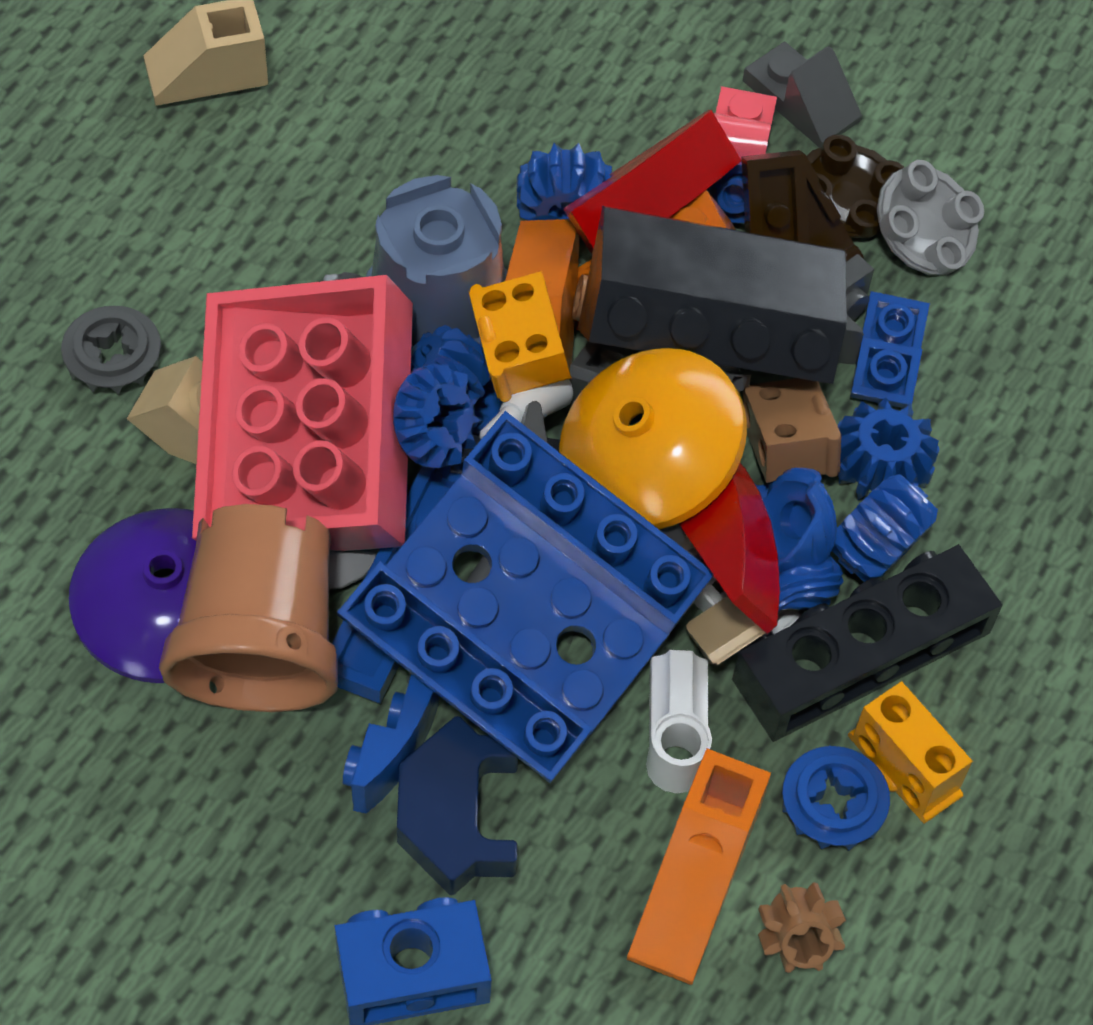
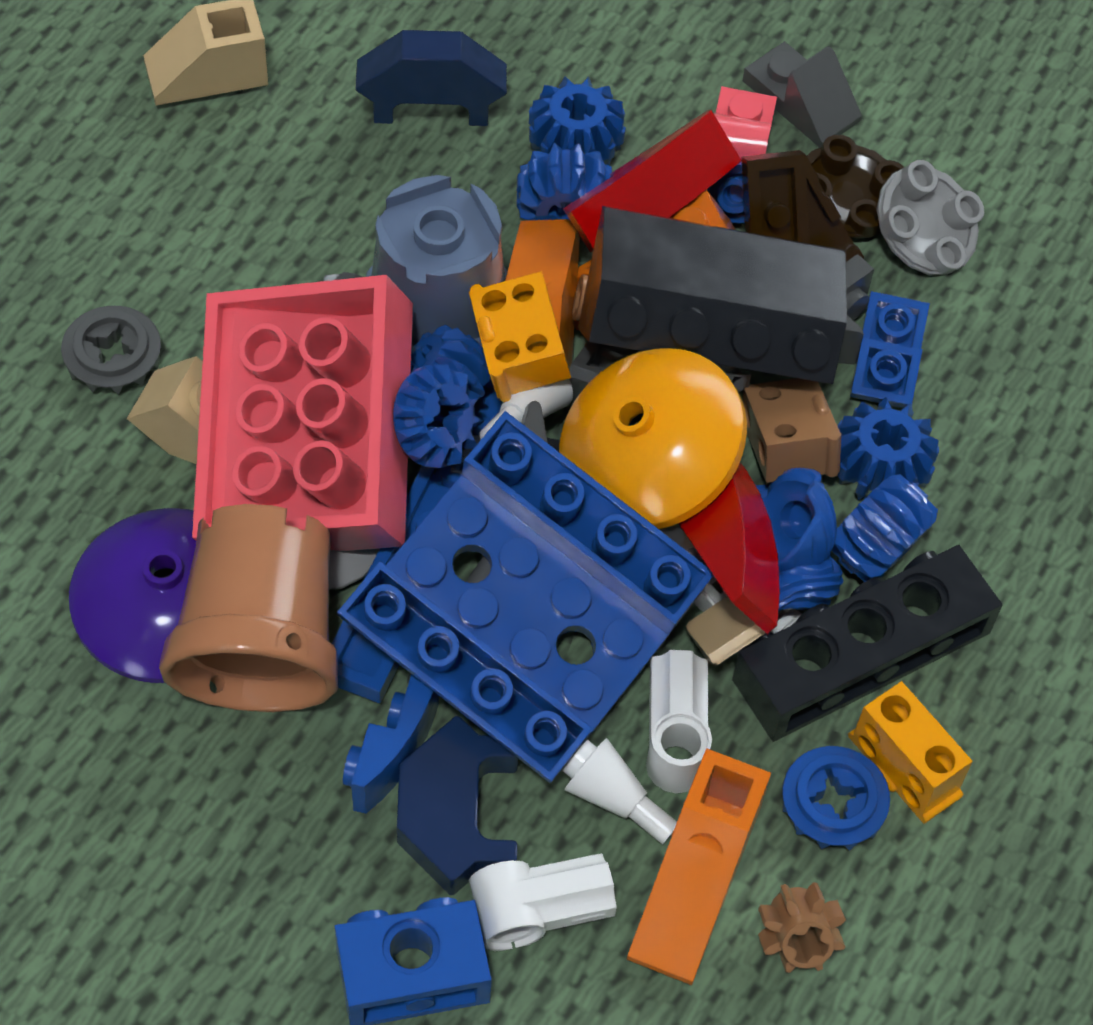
(431, 70): none -> dark blue piece
(526, 902): none -> white piece
(577, 116): none -> blue gear
(607, 781): none -> white cone

